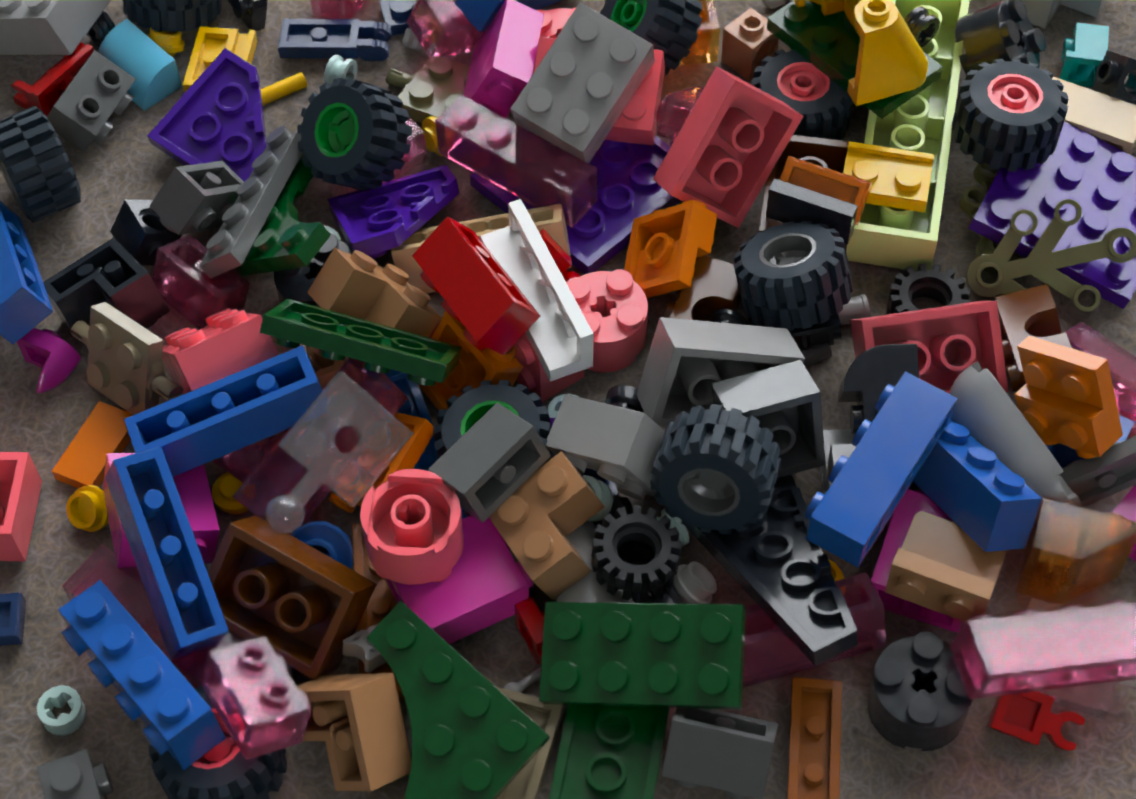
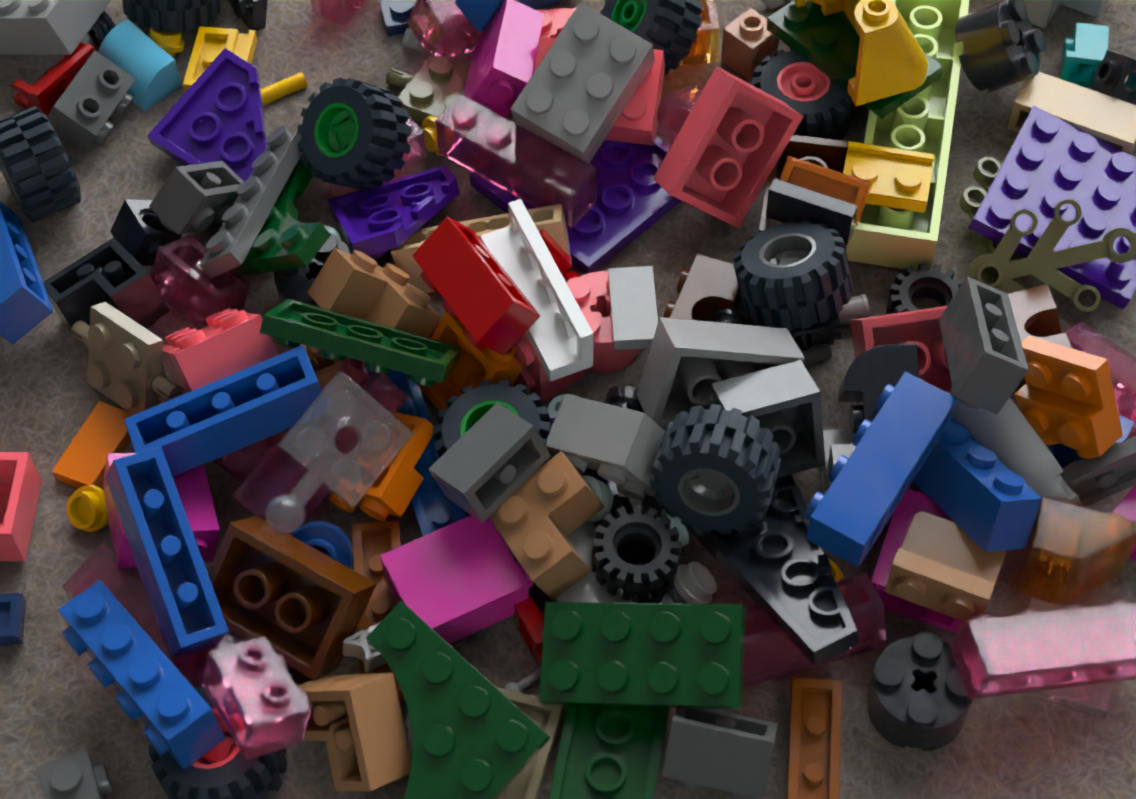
(50, 353): magenta plate -> none
(65, 723): light aqua bush -> none
(223, 491): yellow plate -> none
(334, 37): dark blue hinge -> none
(338, 68): light aqua bush -> none
(412, 527): coral brick -> none
(632, 307): none -> tile
(667, 245): orange plate -> none
(922, 25): black bush -> none
(982, 346): none -> dark grey brick
(1009, 114): black wheel -> none
(1029, 715): red plate -> none

